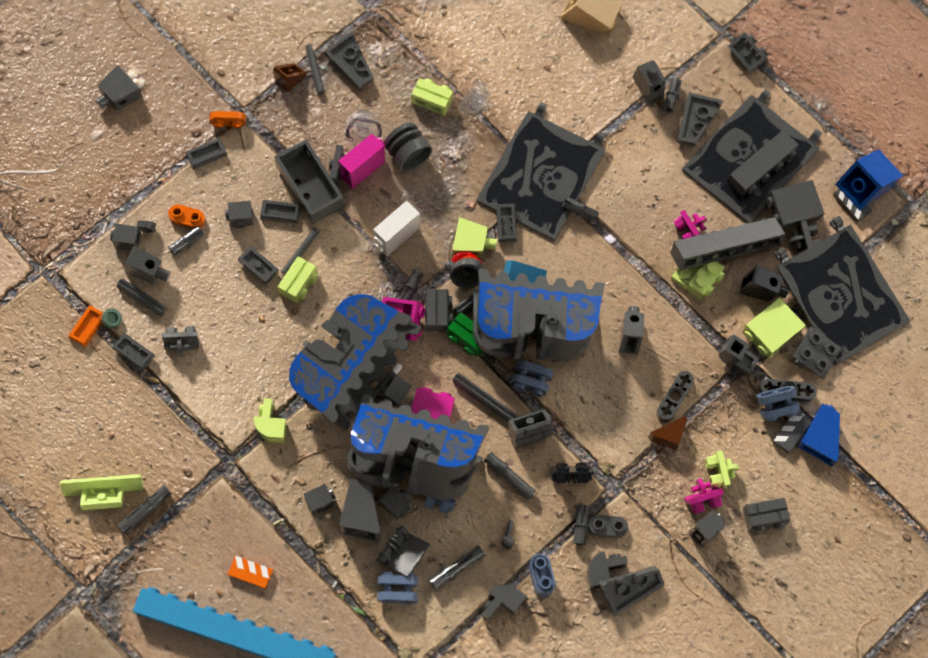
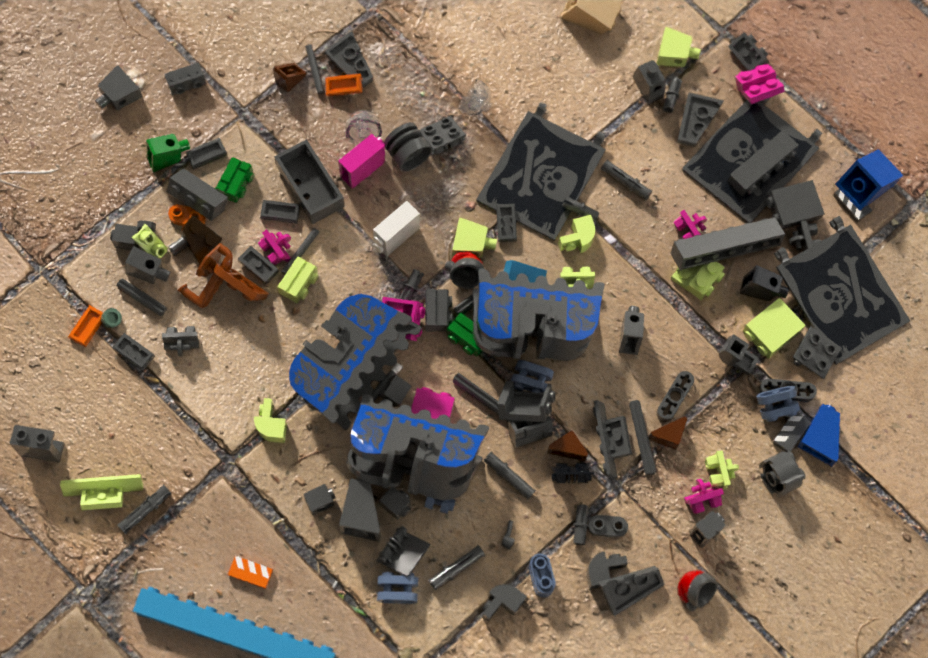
(36, 443): none -> dark grey panel
(150, 242): none -> yellowish green hips
(165, 151): none -> green torso
(185, 79): none -> dark grey bracket
(197, 194): none -> dark grey brick
(199, 238): none -> dark brown wing
(222, 272): none -> dark orange plate
(227, 118): orange plate -> none
(235, 179): none -> green brick
(239, 214): dark grey brick -> none
(279, 253): none -> dark pink hips
(334, 166): dark grey plate -> none
(343, 85): none -> orange tile
(432, 96): yellowish green brick -> none
(442, 134): none -> dark grey hinge
(525, 405): none -> dark grey panel
(569, 447): none -> reddish brown slope
(583, 235): none -> yellowish green brick
(585, 275): none -> yellowish green hips
(613, 436): none -> dark grey bracket
(633, 184): none -> dark grey pin
(642, 437): none -> dark grey axle
(676, 49): none -> yellowish green torso
(696, 589): none -> dark grey piece
(759, 83): none -> dark pink plate
(766, 515): dark grey brick -> none
(781, 473): none -> dark grey brick

